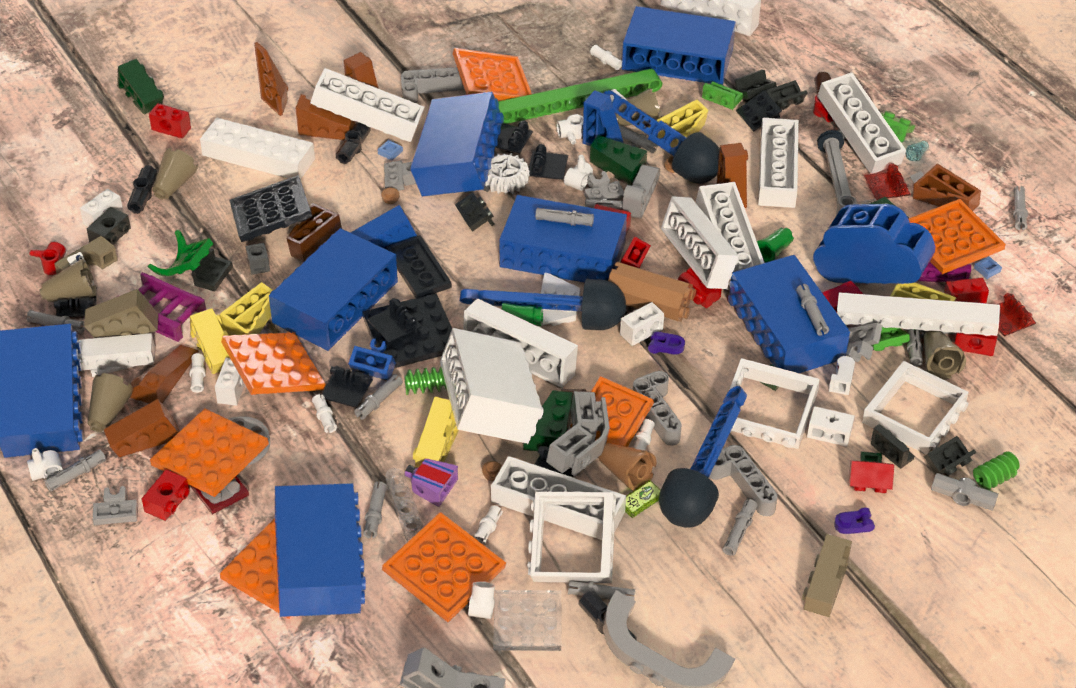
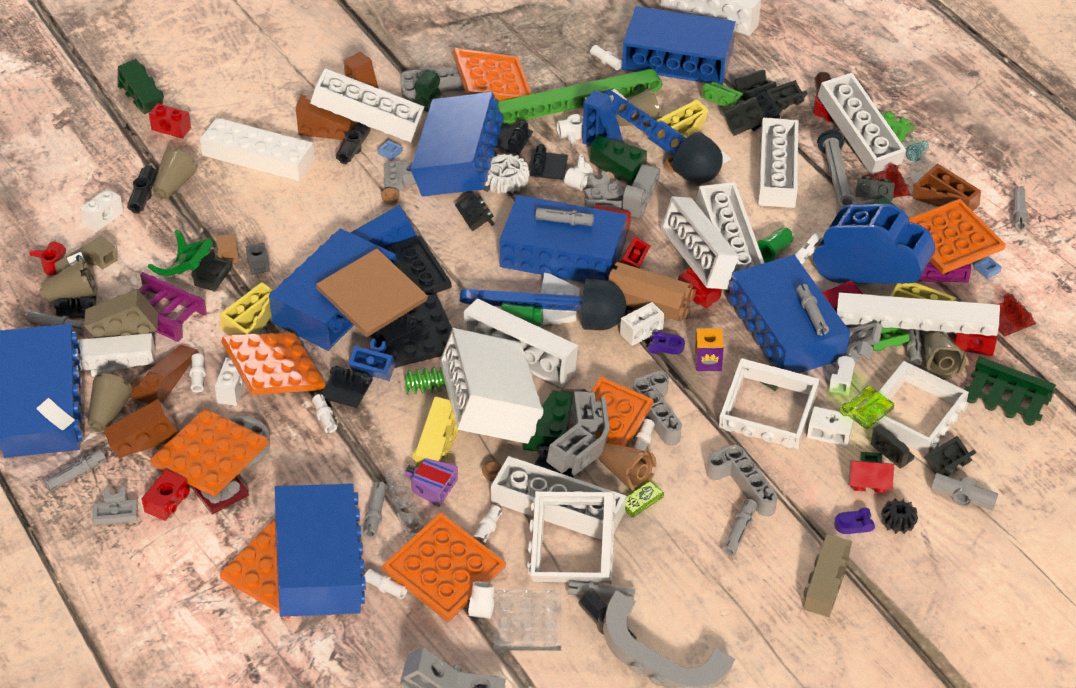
(44, 464): white piece -> none
(55, 414): none -> white sticker
(110, 225): pearl dark grey brick -> none
(208, 332): light yellow wedge -> none
(227, 247): none -> medium nougat brick
(270, 208): black plate -> none
(271, 84): dark orange wedge -> none
(313, 232): reddish brown wedge -> none
(371, 292): none -> medium nougat tile
(373, 401): light grey pin -> none
(385, 584): none -> white pin
(427, 89): none -> clear green brick
(638, 139): dark grey pin -> none
(689, 493): piece -> none
(709, 349): none -> piece
(733, 168): dark orange wedge -> none
(744, 116): none -> pearl dark grey bracket
(808, 247): none -> white plate
(870, 411): none -> clear neon green plate
(874, 189): none -> pearl dark grey bracket
(899, 516): none -> black gear
(968, 290): red brick -> none
(996, 470): bright green piece -> none
(1012, 380): none -> dark green fence

